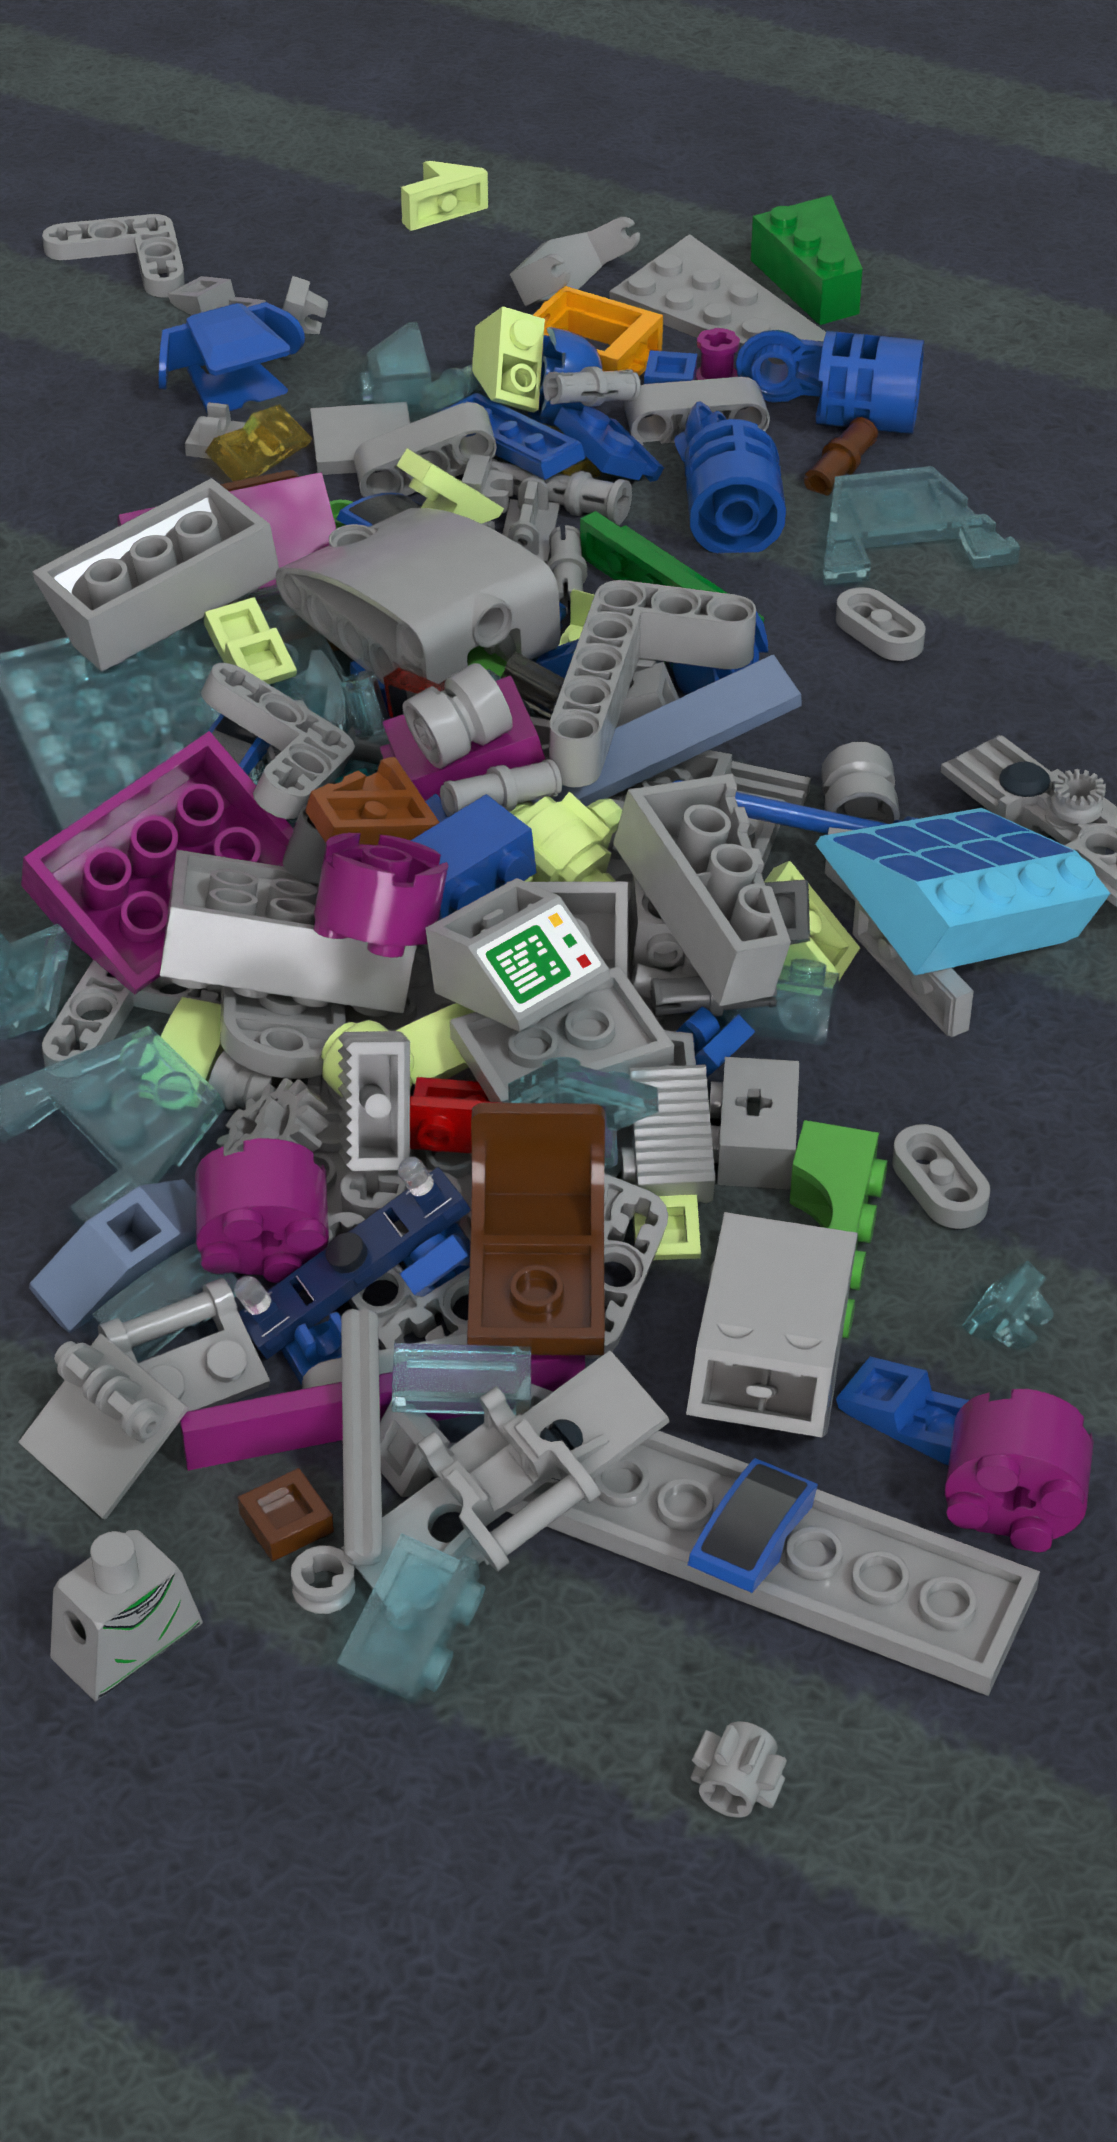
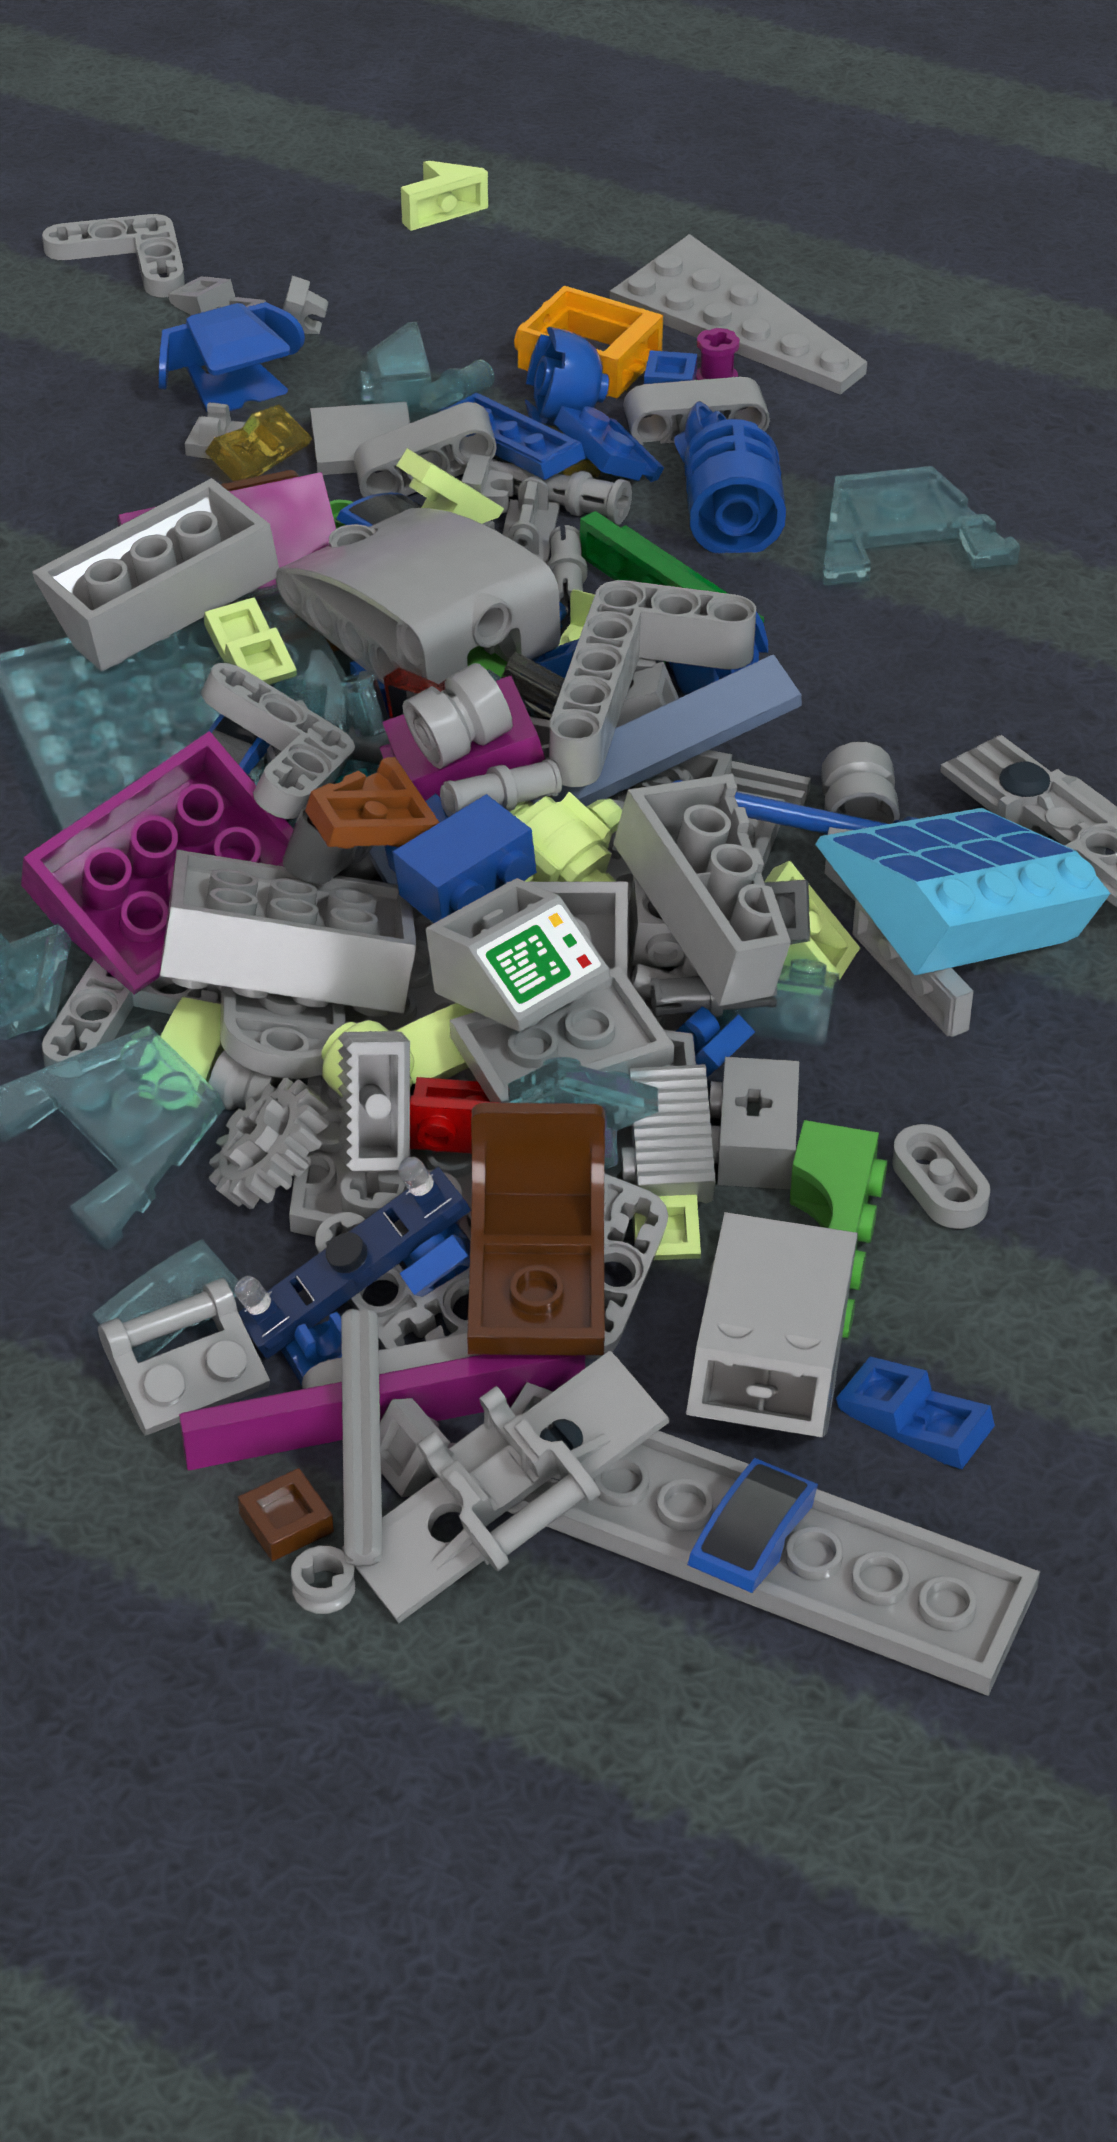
(101, 1422): light grey hinge -> none
(116, 1250): sand blue slope -> none
(118, 1611): light grey torso -> none
(261, 1209): magenta brick -> none
(379, 892): magenta brick -> none
(411, 1618): clear light blue bracket -> none
(456, 1376): clear light blue tile -> none
(510, 357): yellowish green slope -> none
(571, 260): light grey piece -> none
(591, 386): light grey pin -> none
(738, 1769): light grey gear -> none
(809, 258): green wedge -> none
(841, 456): reddish brown pin -> none
(848, 372): blue cylinder -> none
(880, 624): light grey plate -> none
(1006, 1307): clear light blue tile -> none
(1019, 1468): magenta brick -> none
(1076, 786): light grey bush -> none

